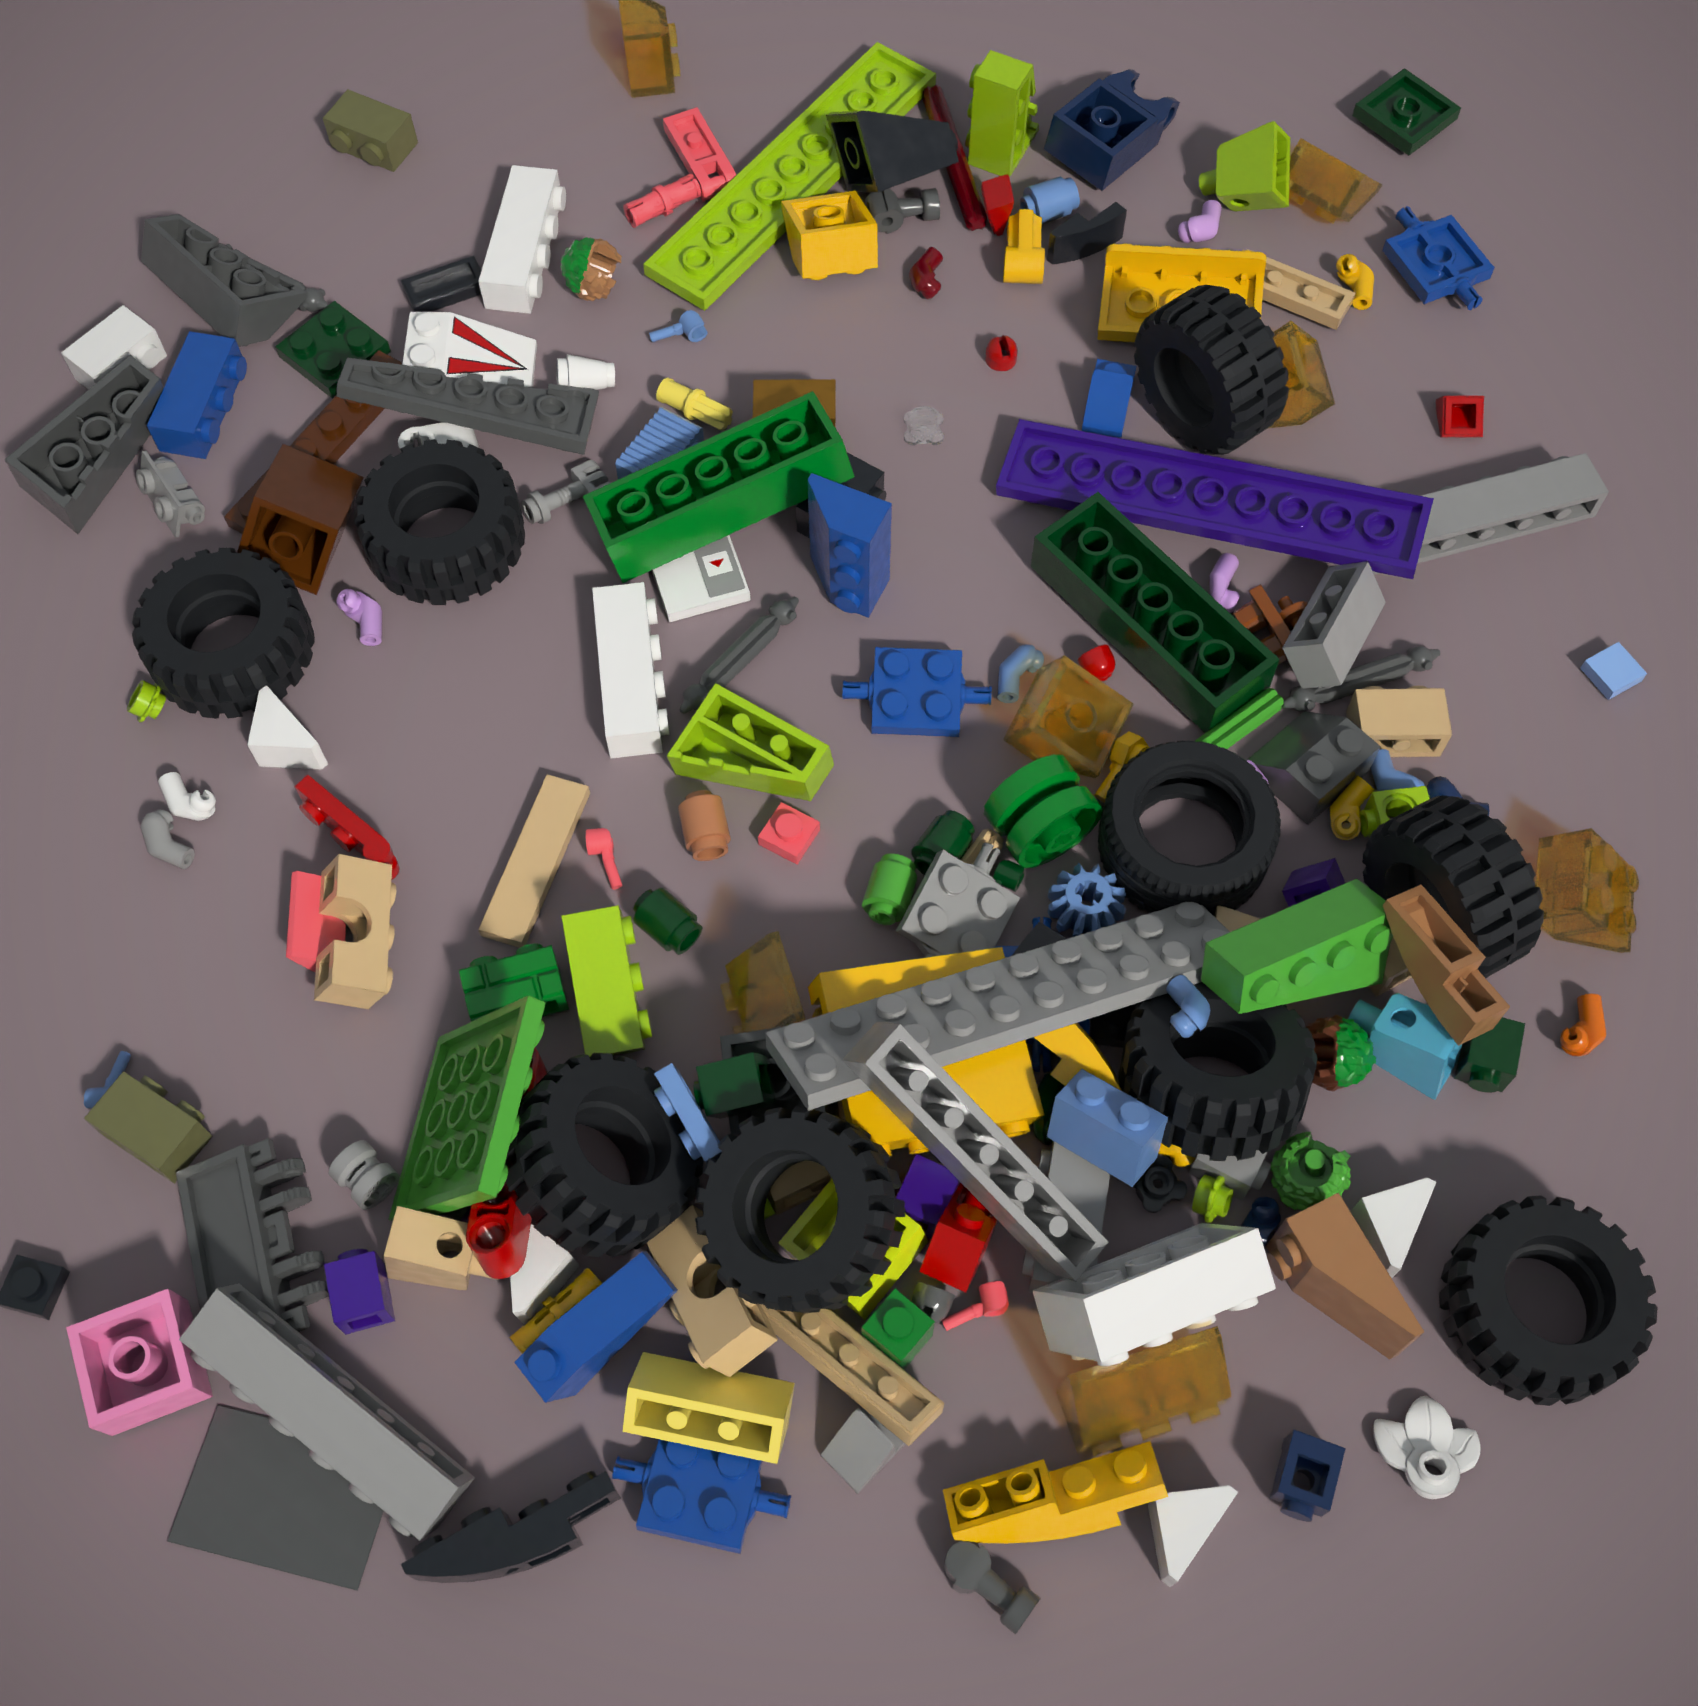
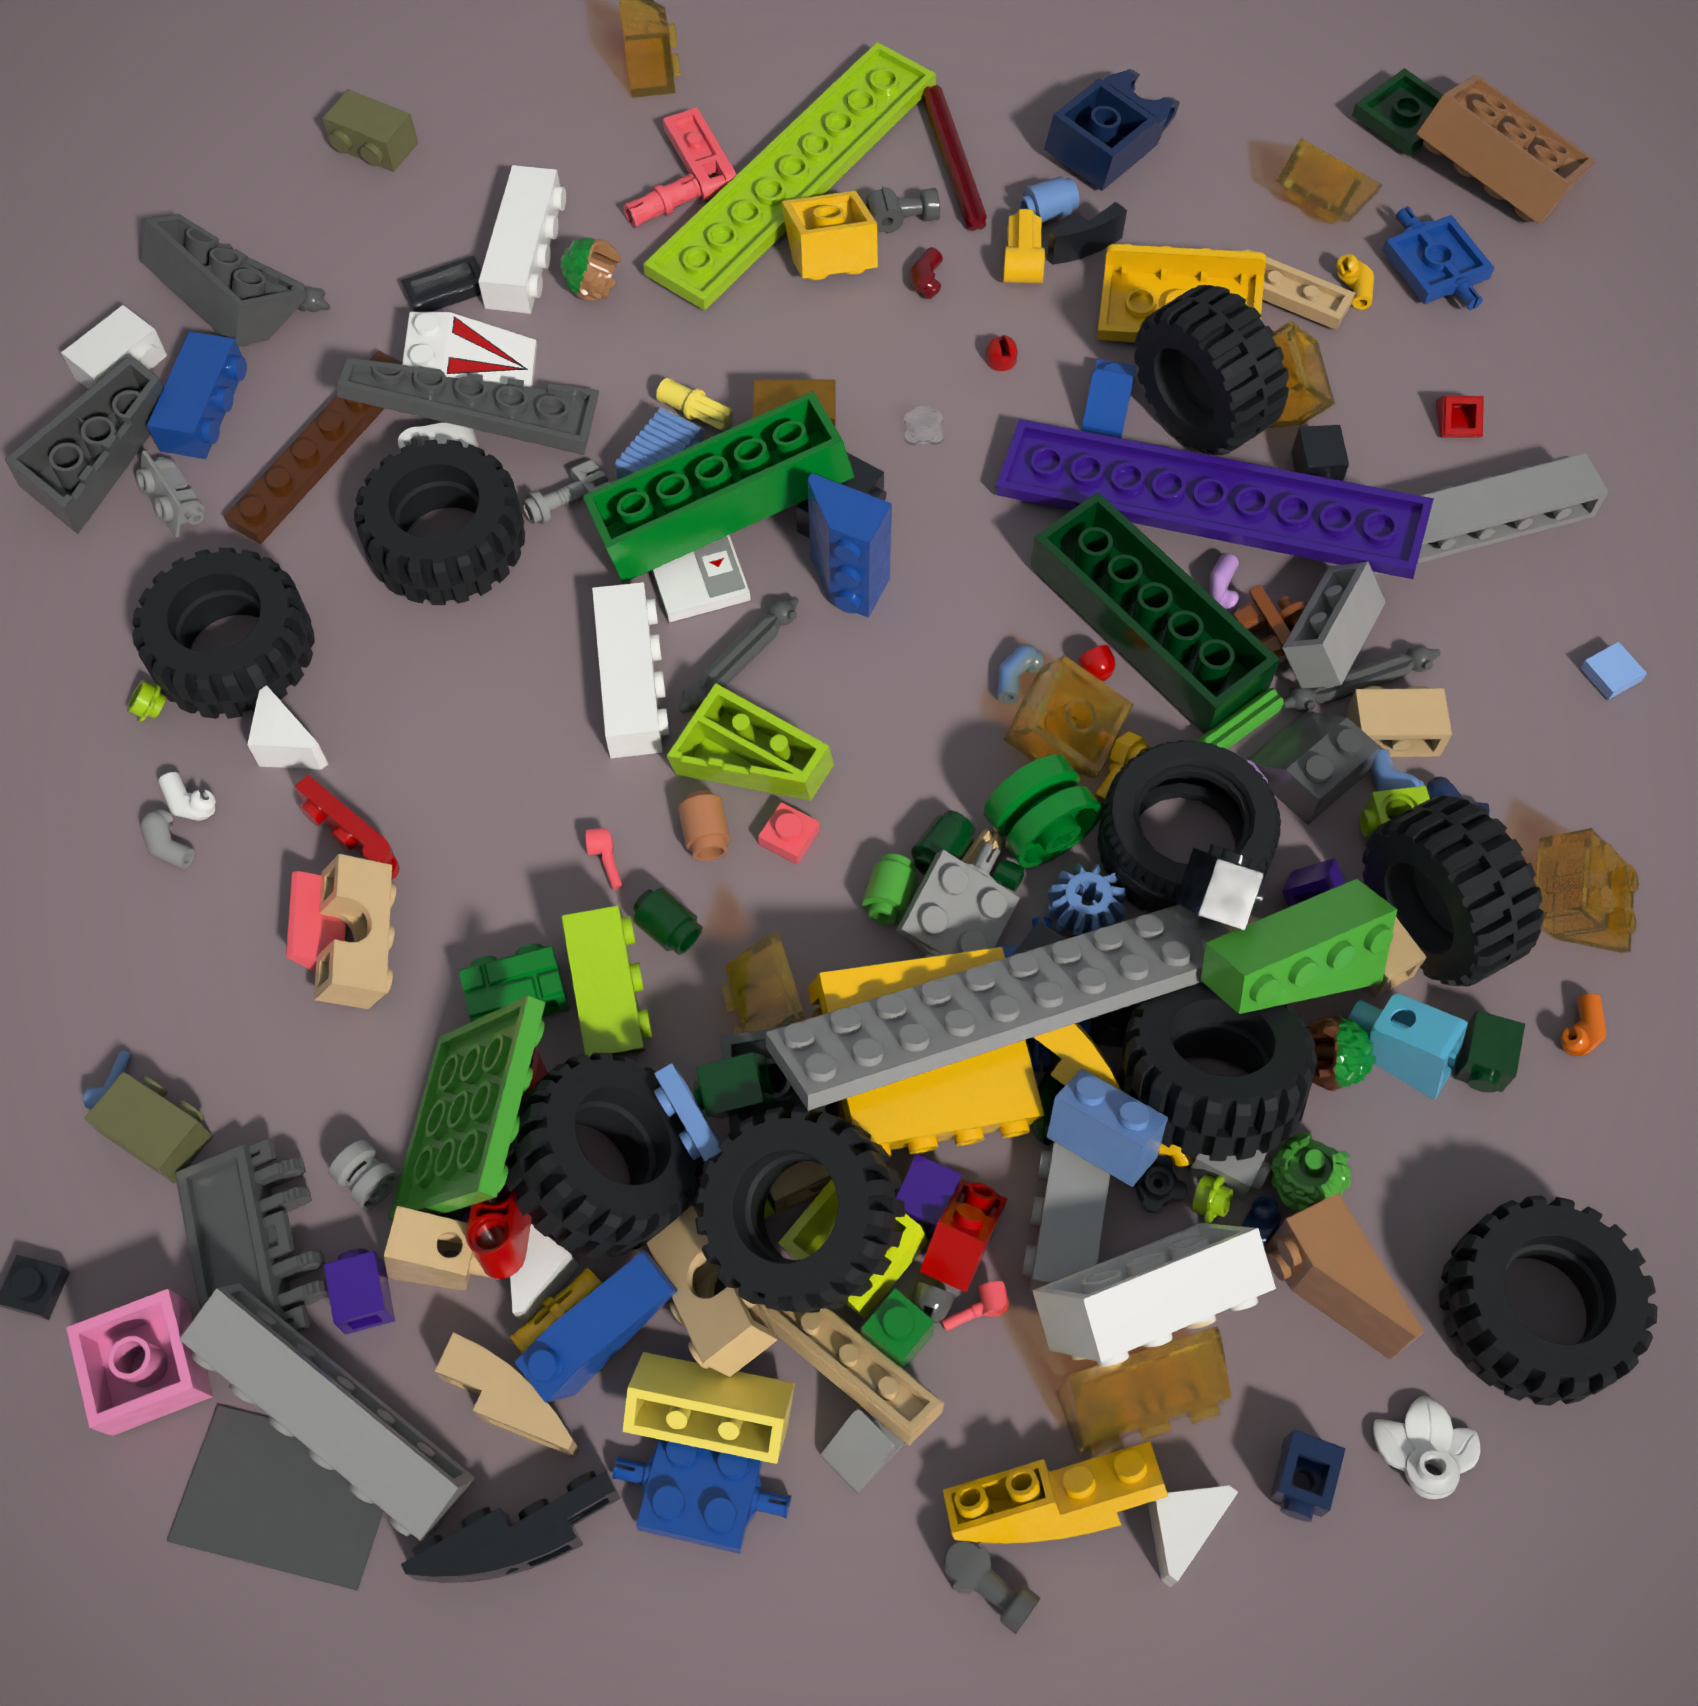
(300, 515): reddish brown slope -> none
(325, 343): dark green plate -> none
(363, 611): lavender arm -> none
(503, 1394): none -> tan slope
(534, 861): tan tile -> none
(584, 372): white cone -> none
(689, 323): medium blue hand -> none
(889, 149): black slope -> none
(917, 692): blue plate -> none
(975, 1150): light grey brick -> none
(998, 201): red slope -> none
(1001, 113): lime wedge -> none
(1194, 1006): medium blue arm -> none
(1203, 226): lavender arm -> none
(1221, 886): none -> brick
(1251, 170): lime torso -> none
(1320, 452): none -> black brick
(1346, 809): yellow arm -> none
(1392, 1219): white slope -> none
(1444, 965): medium nougat slope -> none
(1504, 148): none -> medium nougat slope

